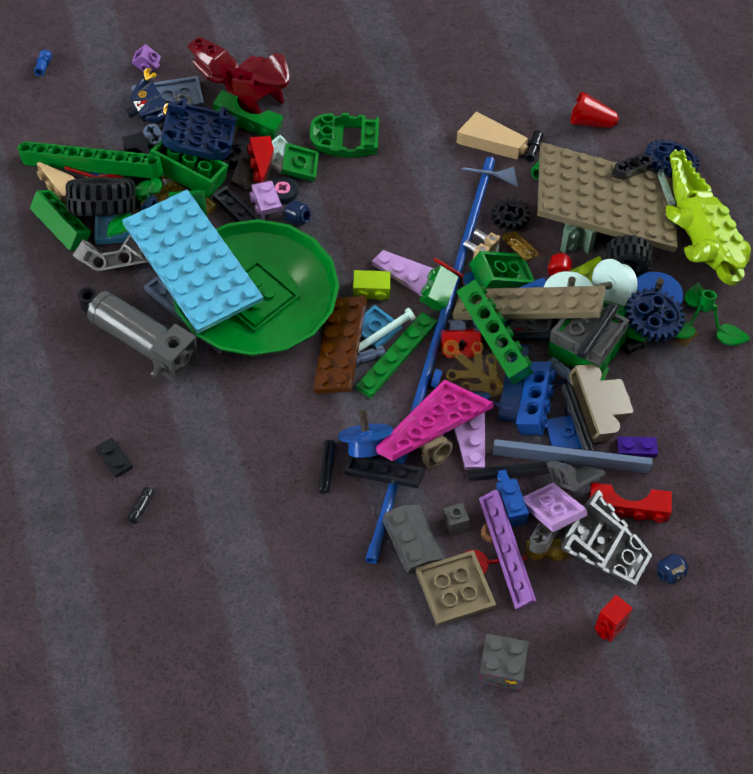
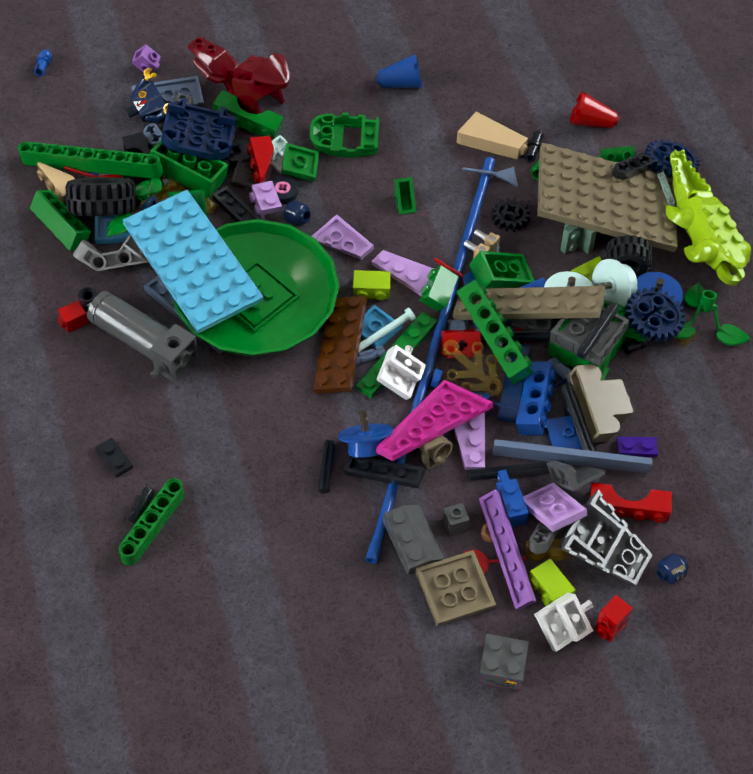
(72, 316): none -> red brick
(150, 530): none -> green beam
(343, 238): none -> lavender wing
(401, 74): none -> blue cone
(401, 371): none -> white plate
(404, 195): none -> green slope
(520, 245): clear yellow tile -> none
(549, 582): none -> lime brick
(559, 263): red head -> none
(564, 621): none -> white plate
(617, 154): none -> green bracket

